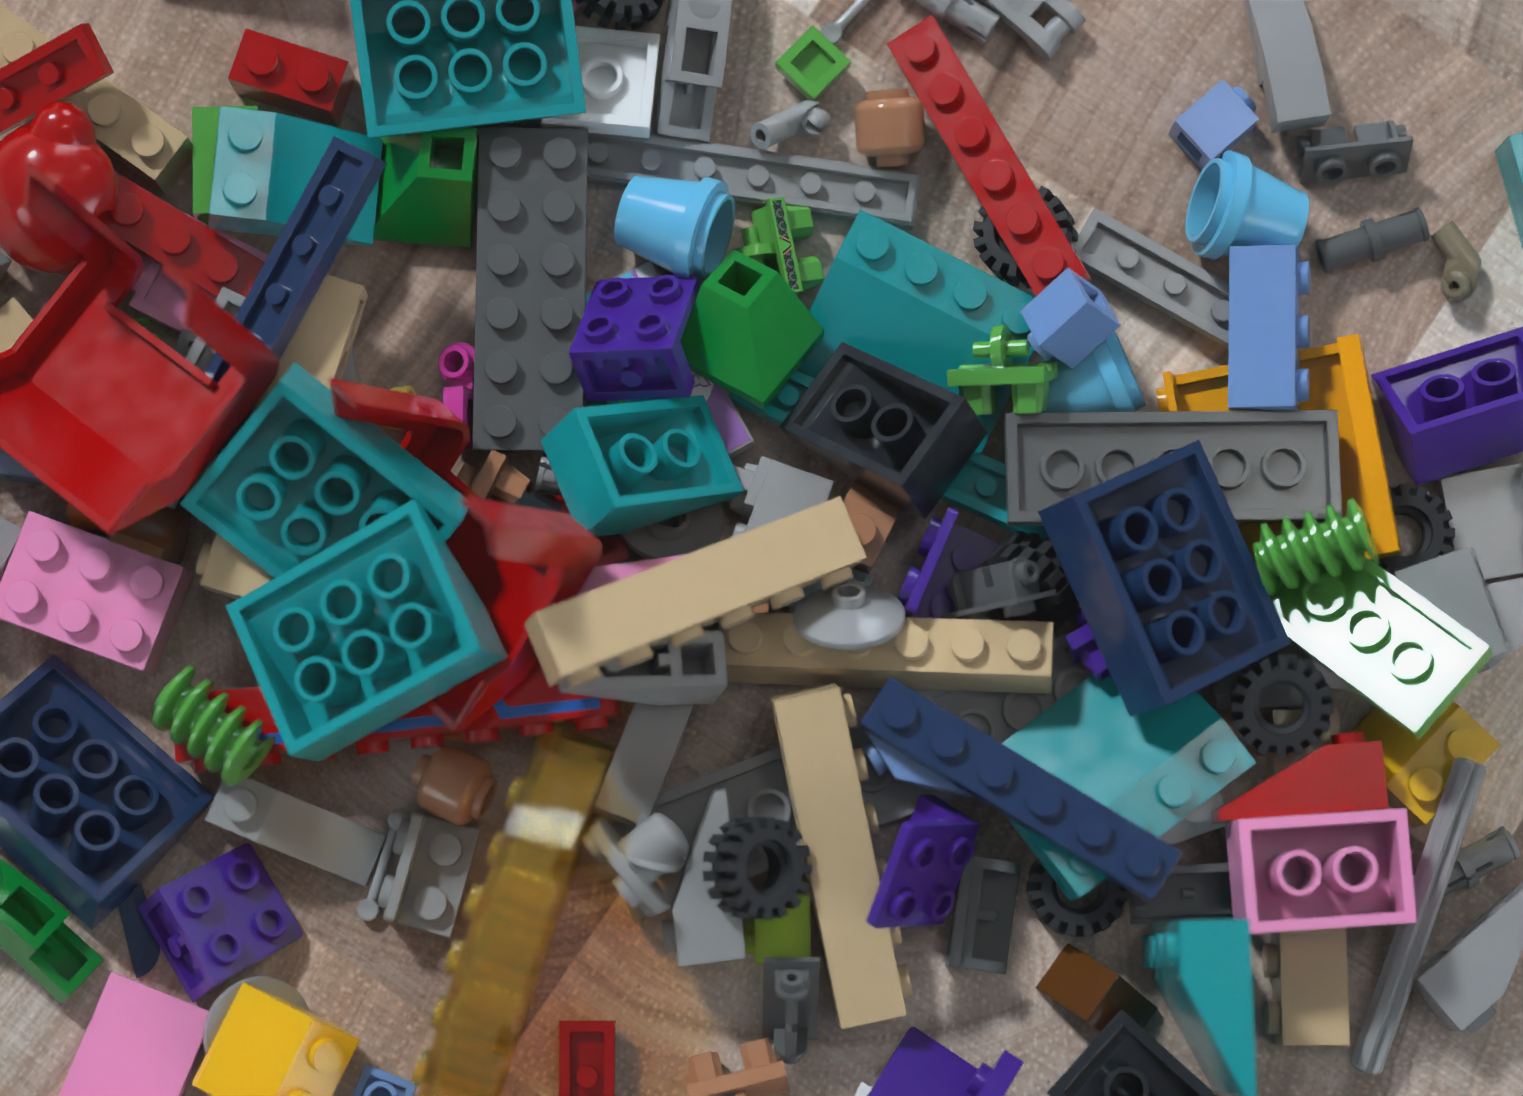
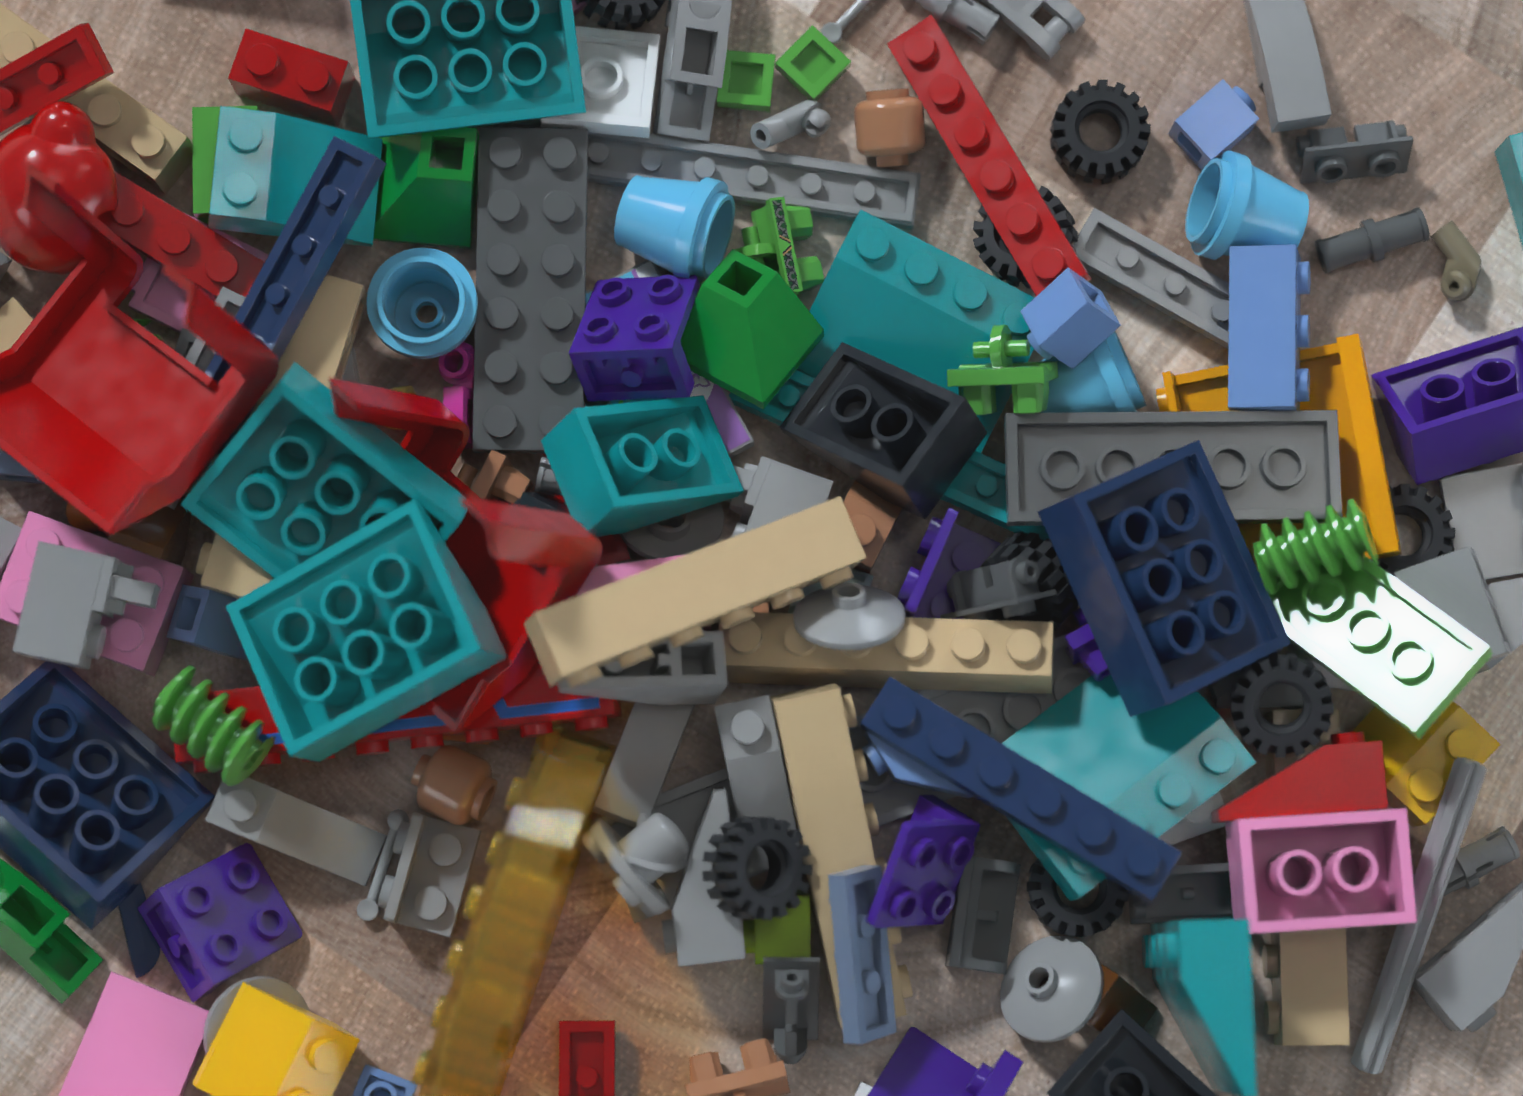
(67, 601): none -> light grey hinge
(205, 622): none -> medium blue brick
(413, 281): none -> medium azure piece
(747, 81): none -> bright green plate
(754, 766): none -> light grey slope
(861, 957): none -> sand blue plate
(1066, 998): none -> light grey dish
(1109, 101): none -> black tyre

